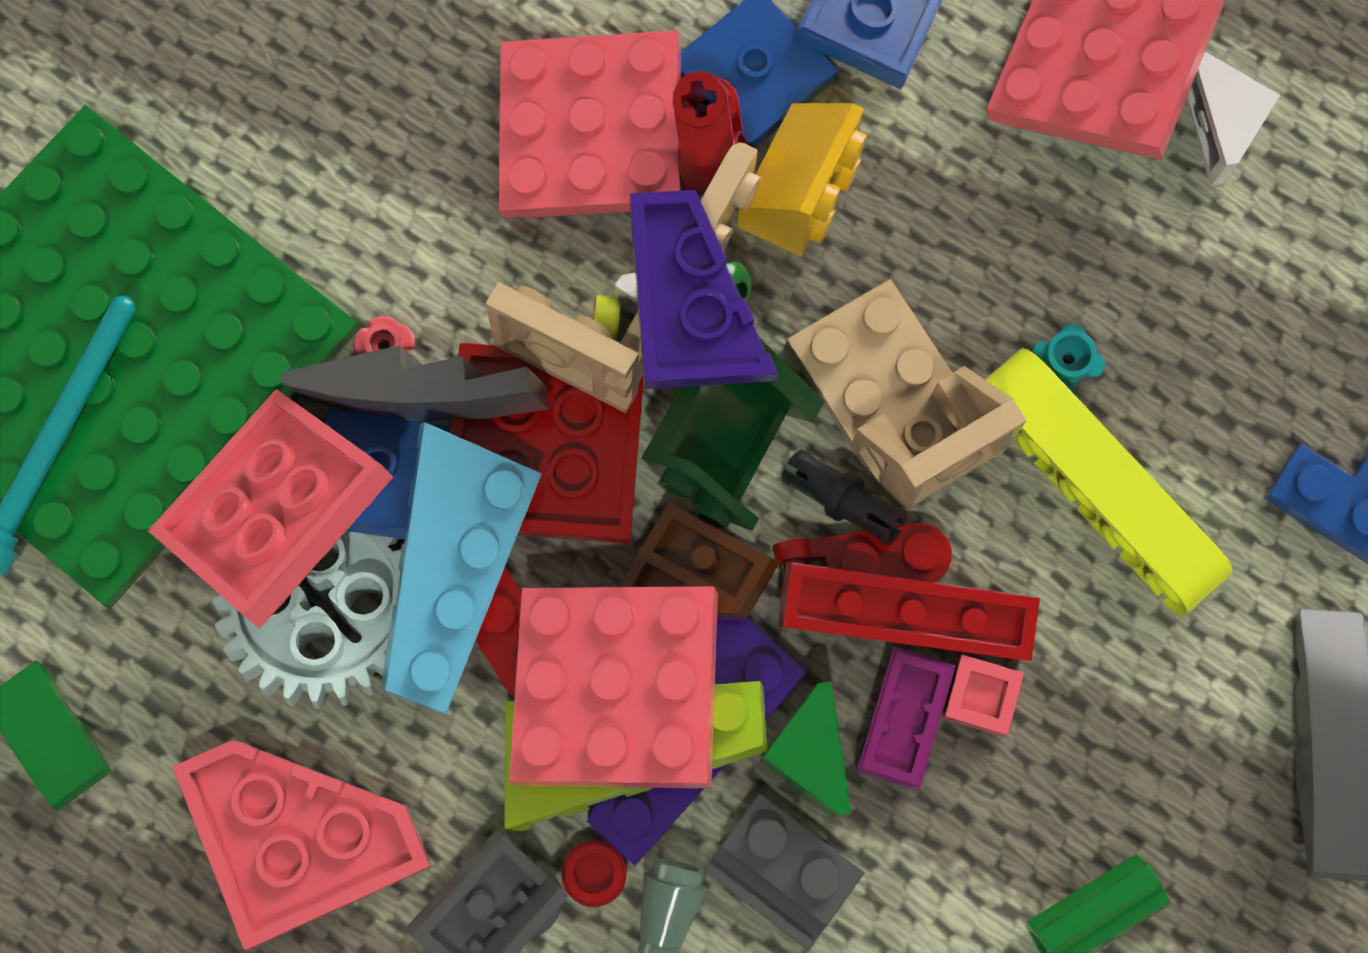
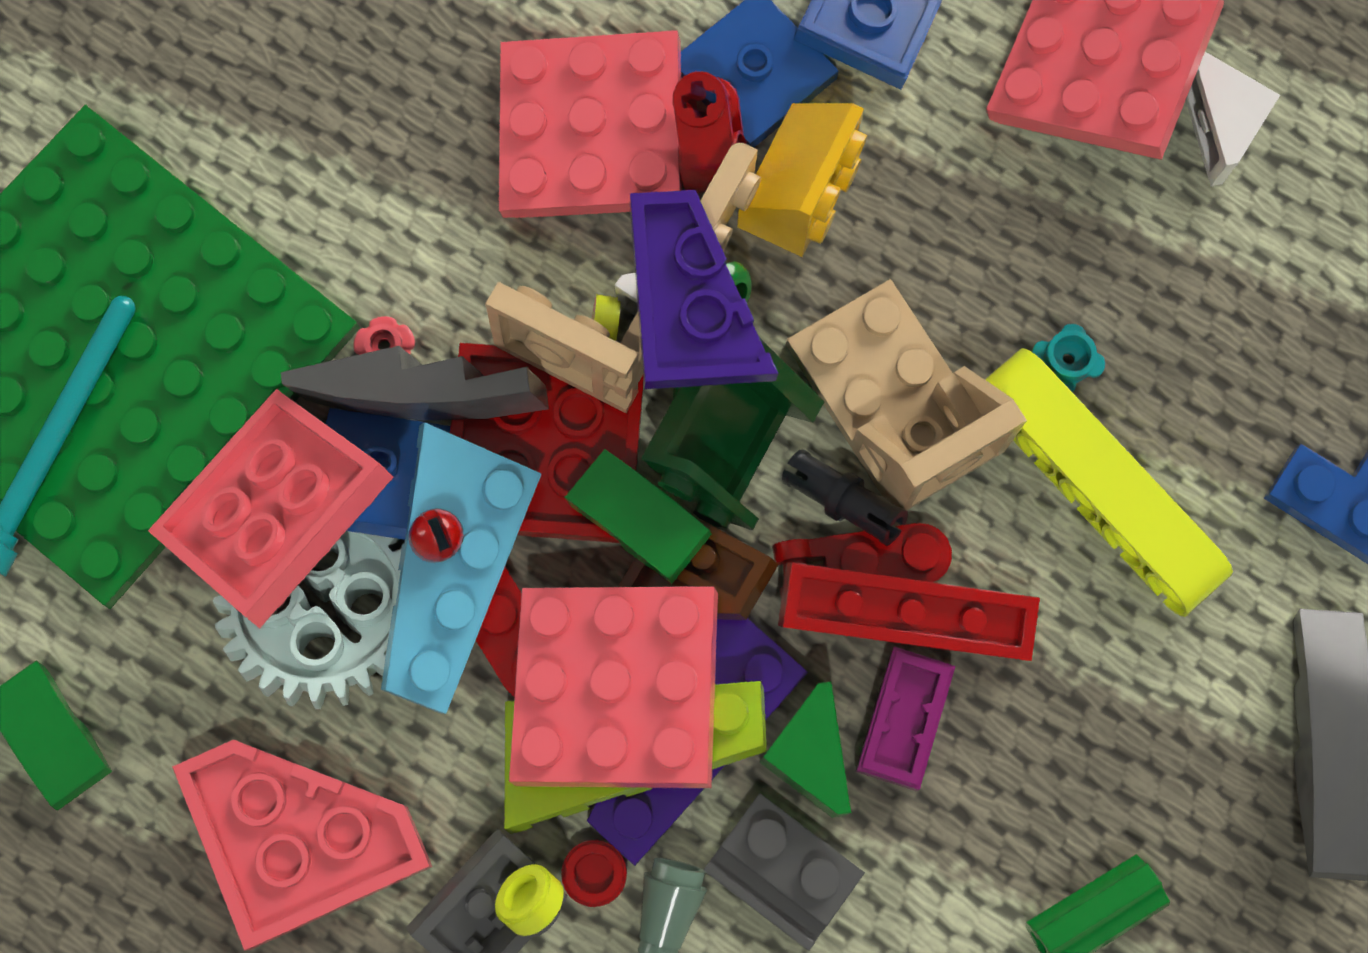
(423, 540): none -> red hinge
(529, 900): none -> neon yellow tile
(638, 516): none -> green slope
(983, 695): coral plate -> none

